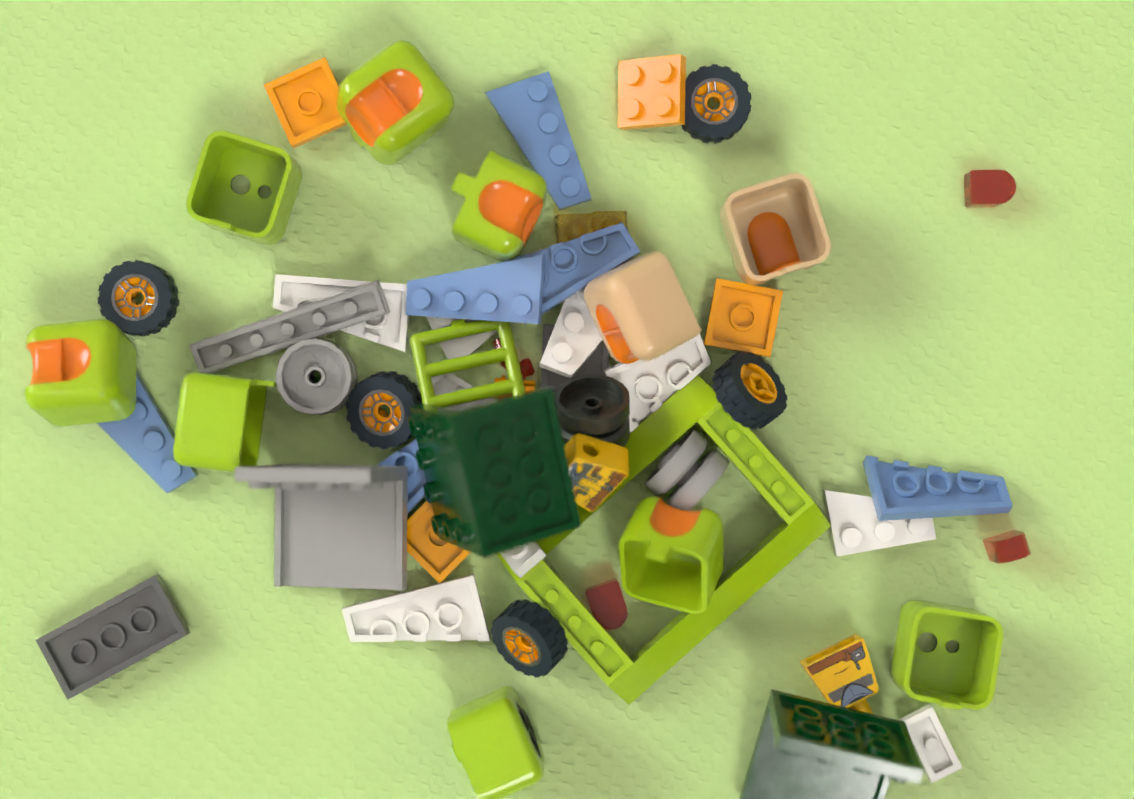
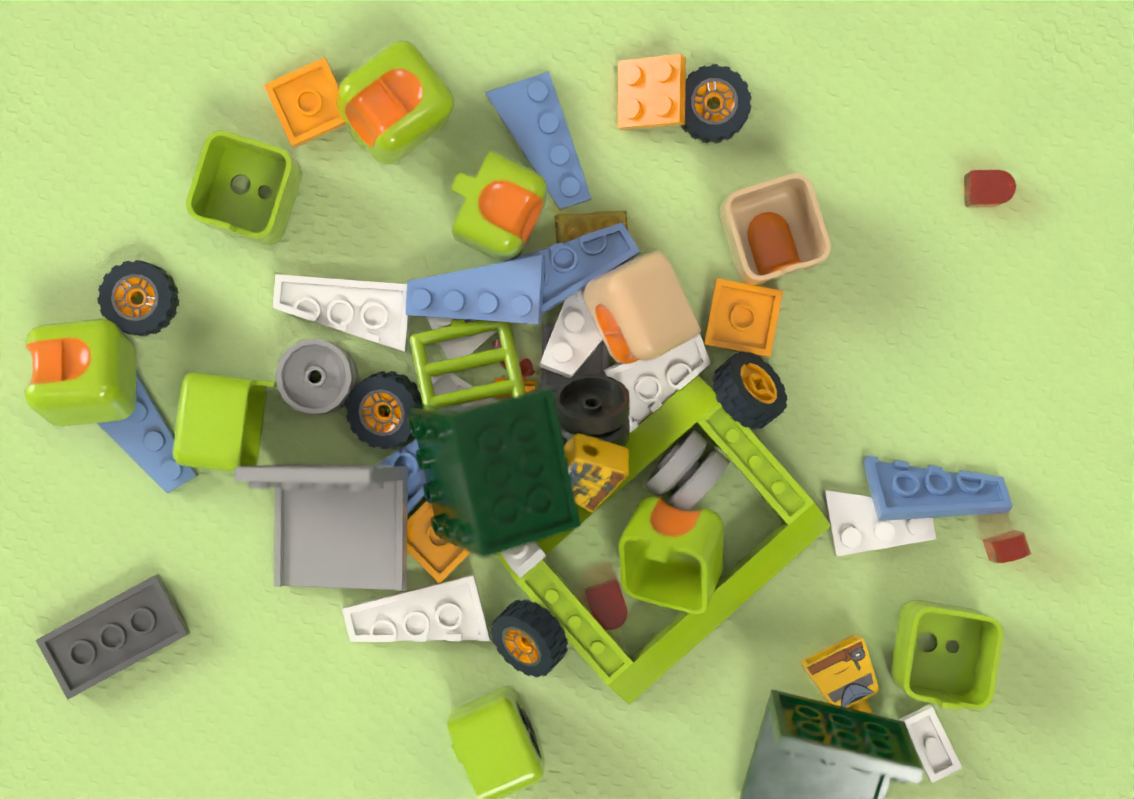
(290, 327): light grey tile -> none

